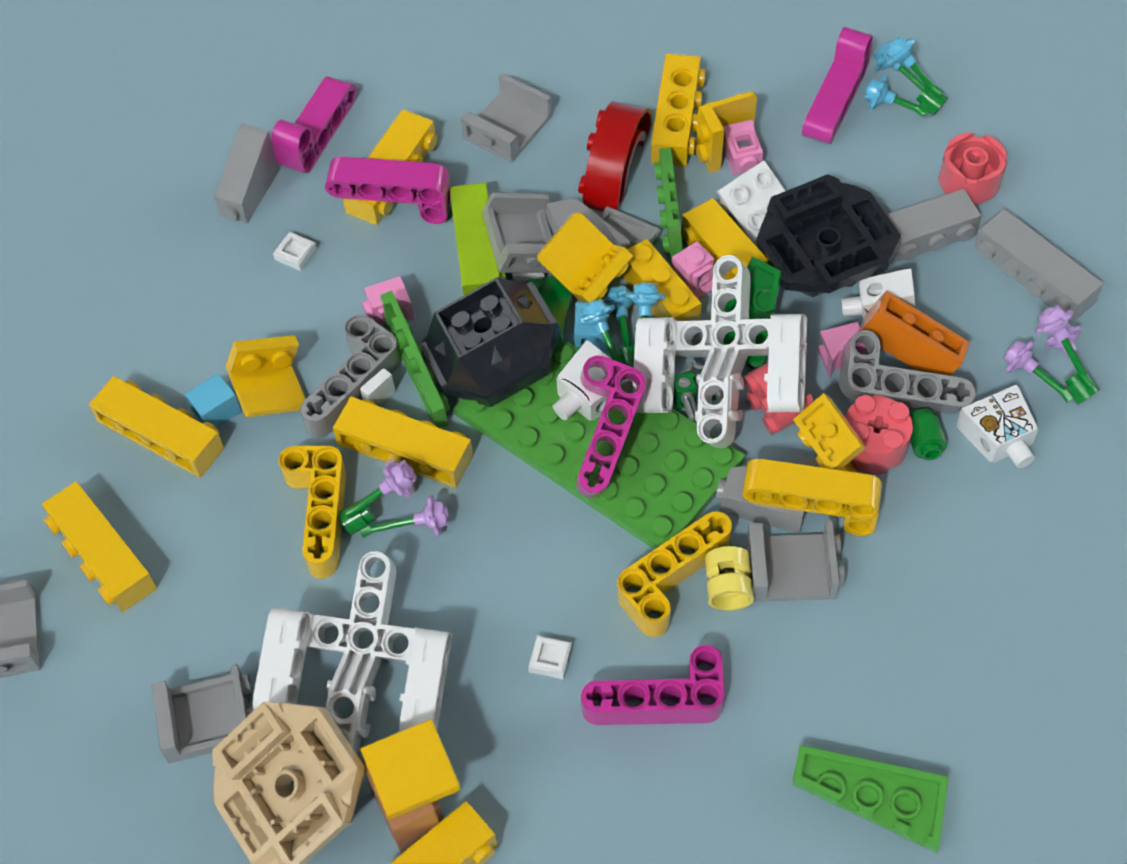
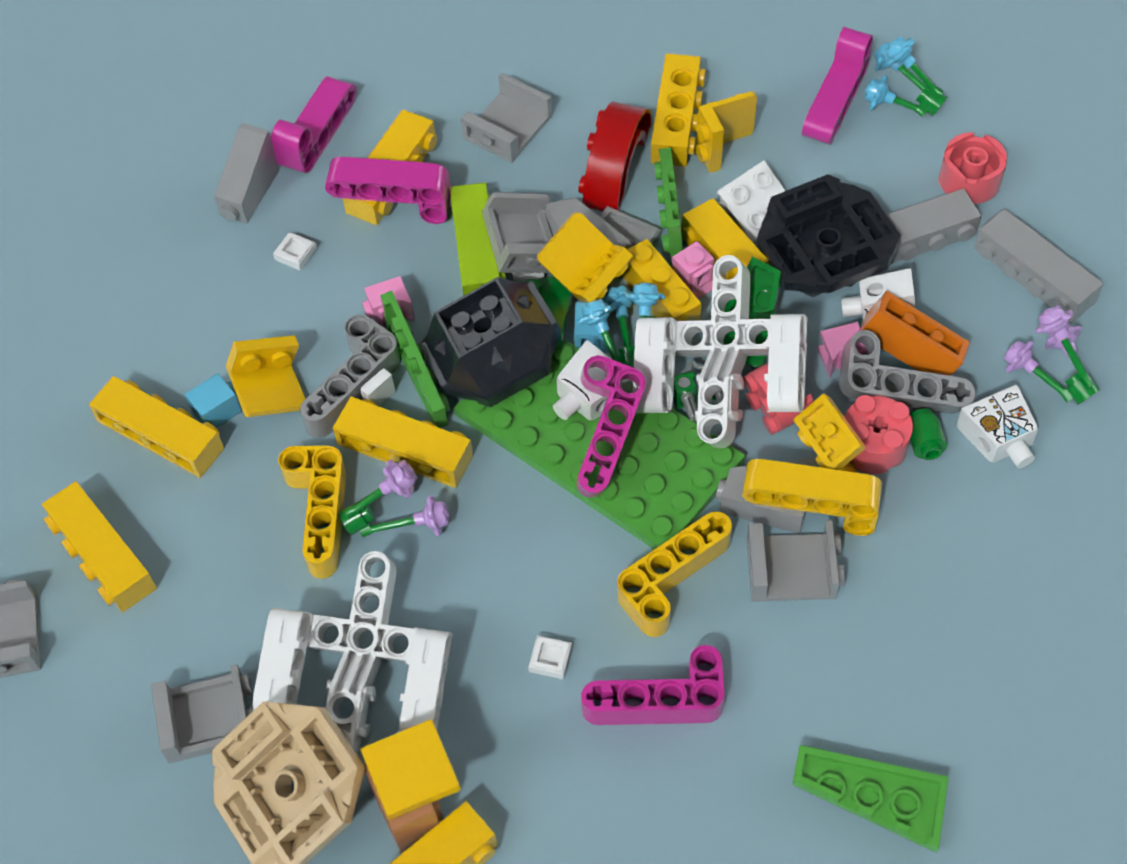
(729, 578): light yellow wheel -> none
(741, 147): bright pink window -> none

